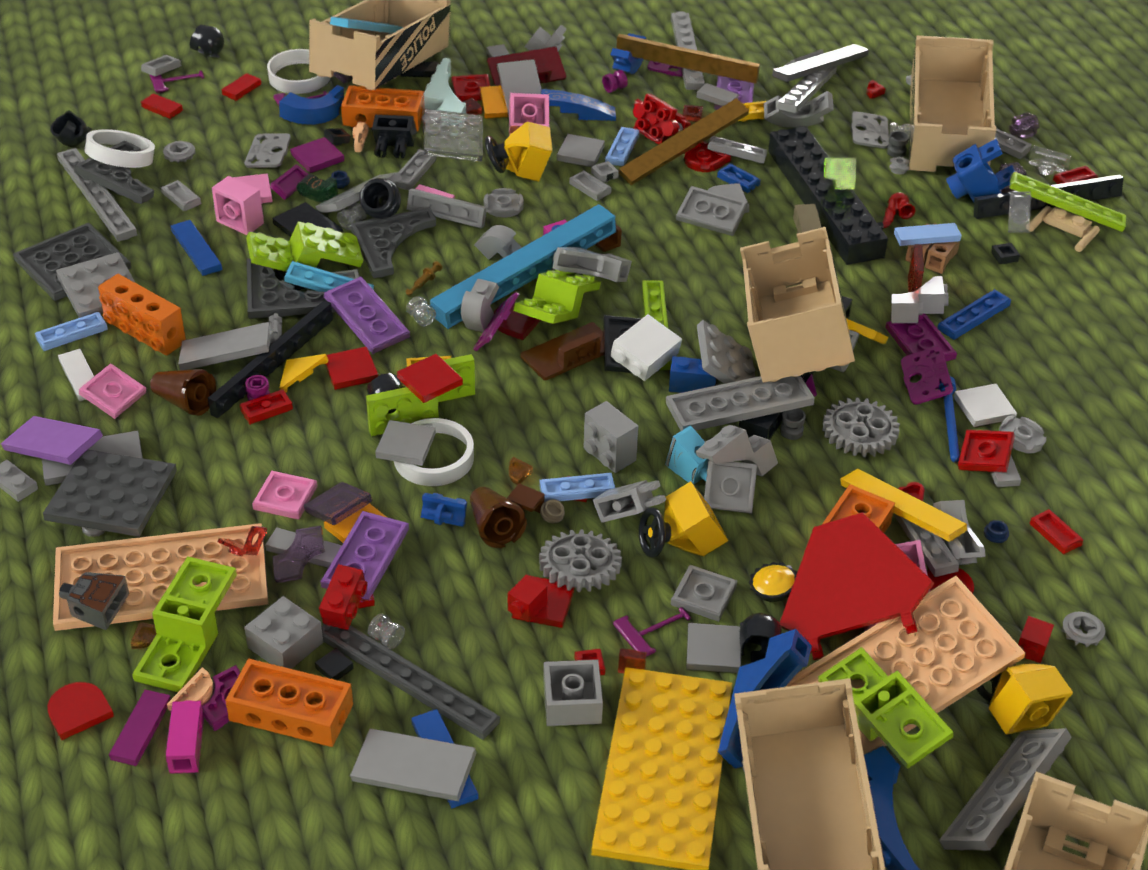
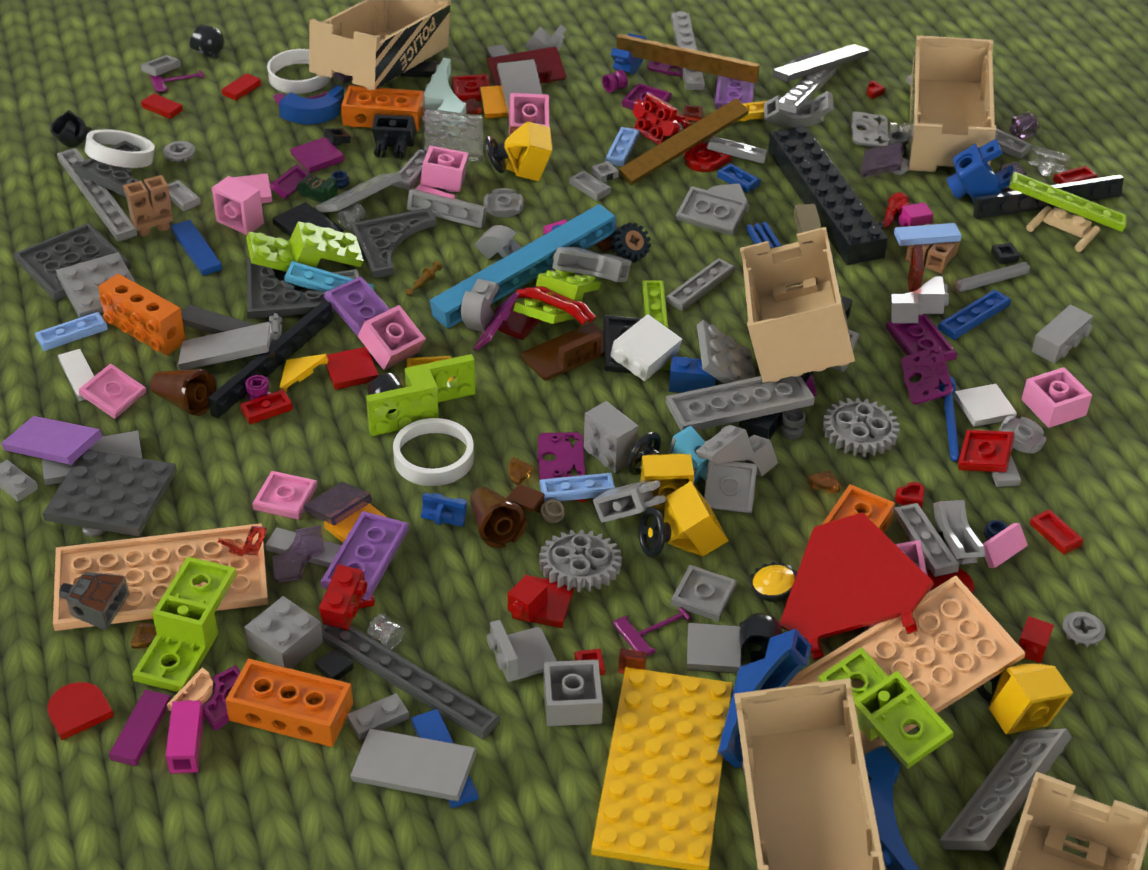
(149, 204): none -> medium nougat hips
(210, 321): none -> dark grey tile
(264, 153): light grey axle -> none
(359, 135): light nougat plate -> none
(364, 25): medium azure tile -> none
(378, 716): none -> light grey plate
(380, 198): black piece -> none
(391, 337): none -> bright pink brick
(405, 442): light grey tile -> none
(421, 311): clear wheel -> none
(429, 378): red tile -> none
(444, 169): none -> bright pink brick
(519, 653): none -> light grey bracket
(565, 455): none -> magenta axle
(575, 308): none -> red piece
(580, 150): light grey tile -> none
(586, 107): blue slope -> none
(630, 250): none -> black wheel
(640, 92): none -> magenta tile
(670, 469): none -> yellow piece
(700, 284): none -> light grey tile
(716, 95): light grey tile -> none
(765, 233): none -> blue tile
(825, 481): none -> clear orange tile
(842, 172): clear neon green brick -> none
(867, 332): yellow tile -> none
(882, 159): none -> clear purple tile
(908, 506): yellow tile -> none
(915, 215): none -> dark pink brick
(992, 277): none -> light grey axle
(1004, 545): none -> bright pink tile
(1019, 212): clear tile -> none
(1056, 397): none -> bright pink brick
(1062, 334): none -> light grey brick

